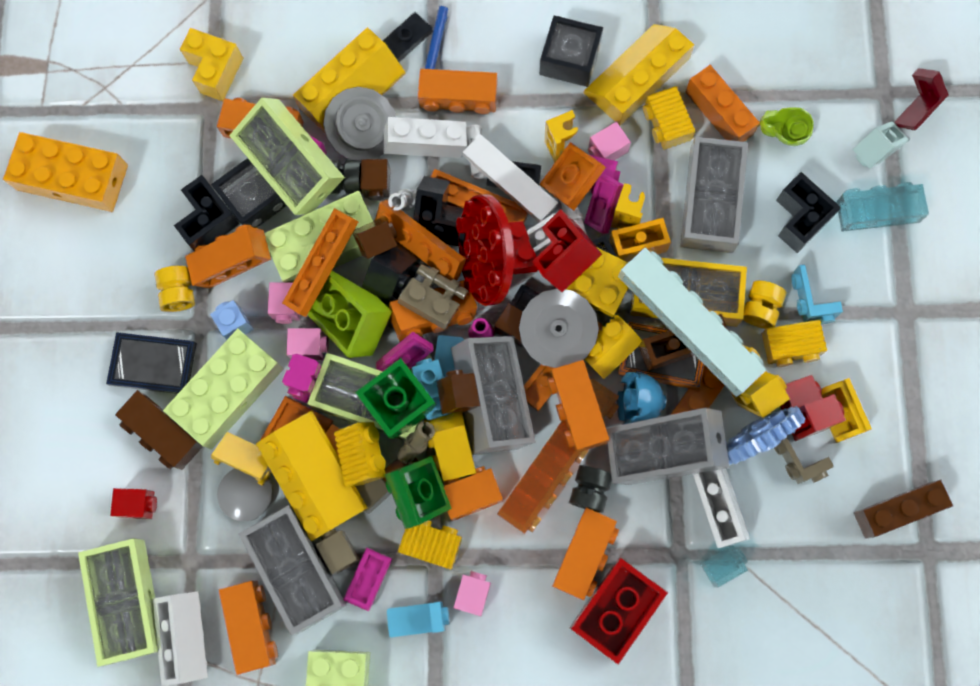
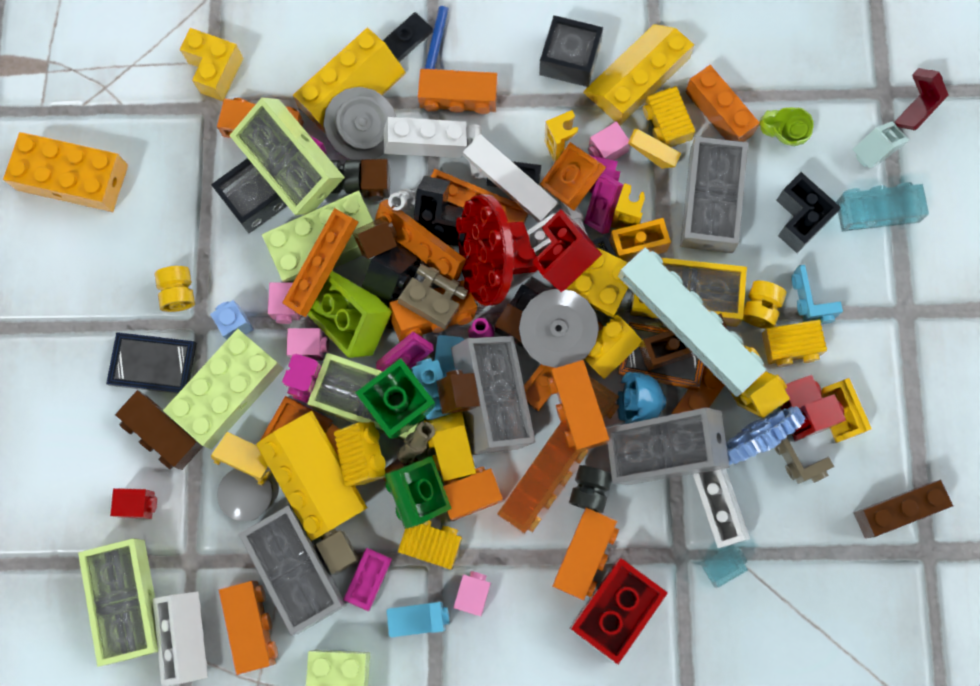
(208, 219): black brick -> none
(227, 256): orange brick -> none
(373, 494): dark tan brick -> none
(654, 150): none -> yellow piece

